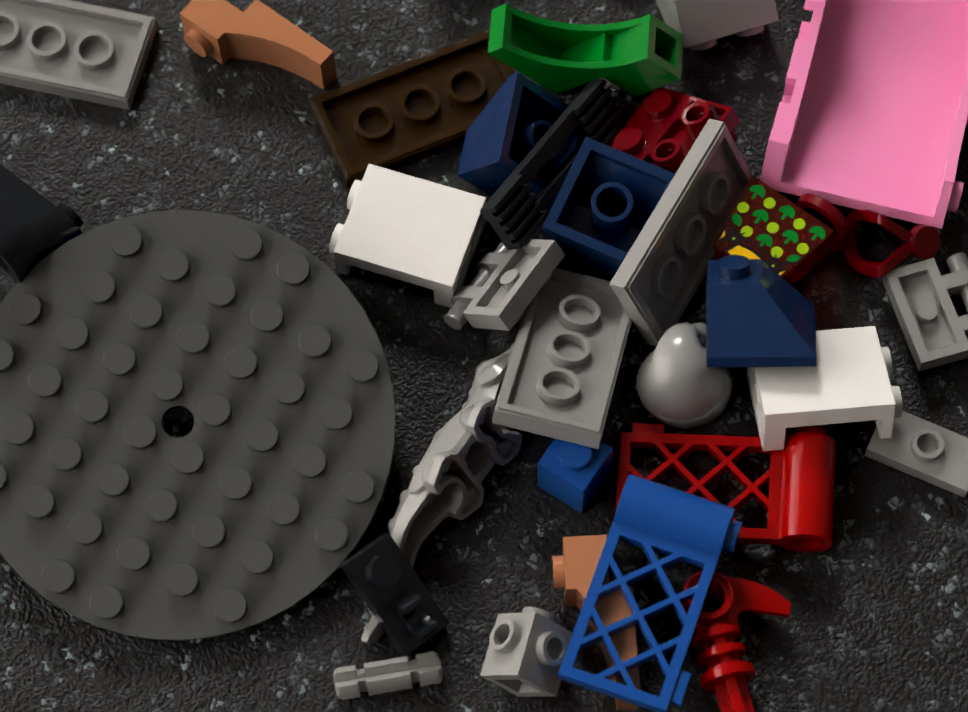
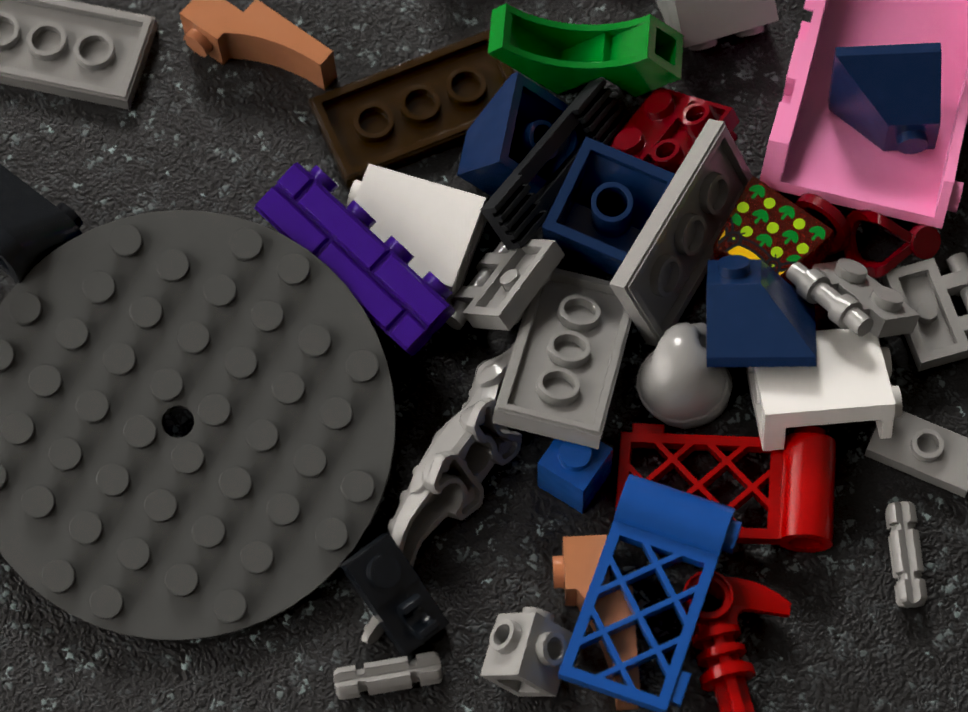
(373, 270): none -> dark purple brick
(854, 298): none -> light grey plate
(889, 94): none -> dark blue slope
(905, 554): none -> light grey axle

